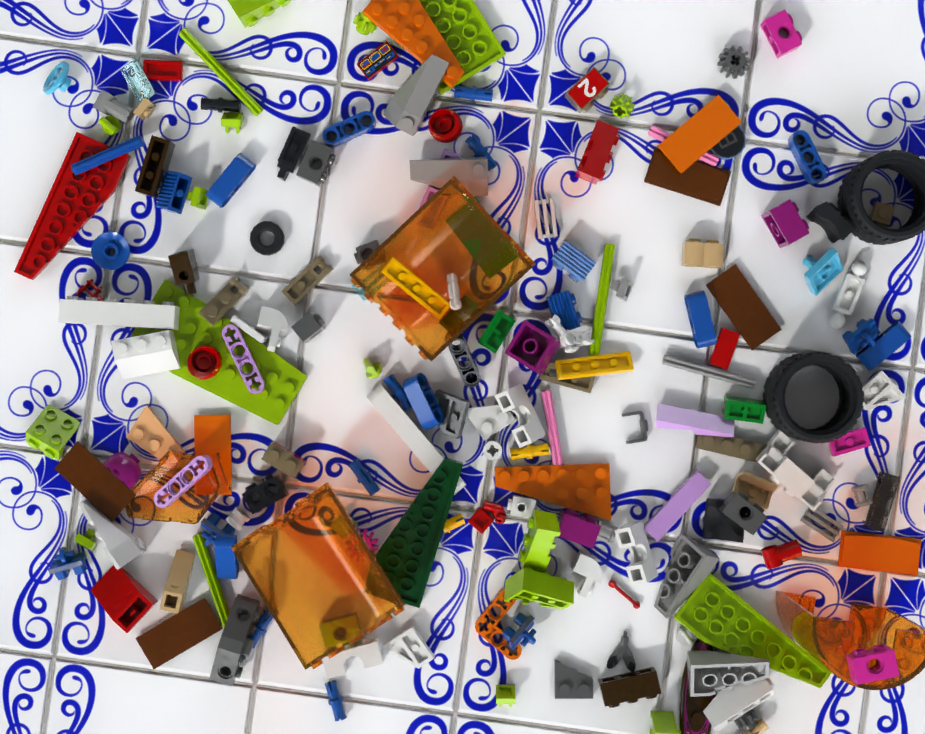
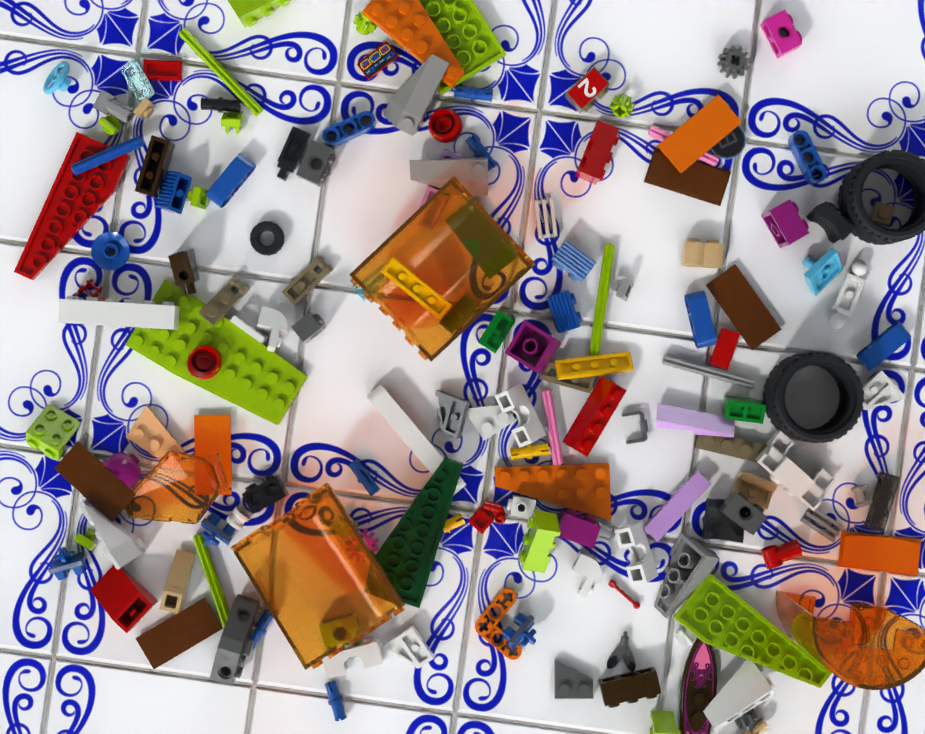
(146, 354): white slope -> none
(182, 480): lavender beam -> none
(226, 561): blue beam -> none
(241, 360): lavender beam -> none
(283, 460): dark tan brick -> none
(360, 250): dark grey brick -> none
(373, 369): lime plate -> none
(398, 391): blue pin -> none
(423, 401): blue beam -> none
(453, 291): white axle -> none
(465, 367): black beam -> none
(492, 450): white wheel -> none
(505, 695): lime tile -> none
(539, 587): lime wedge -> none
(569, 338): white piece -> none
(594, 416): none -> red brick
(715, 671): light grey wedge -> none
(850, 442): dark pink plate -> none
(863, 336): blue hips -> none
(884, 668): dark pink brick -> none

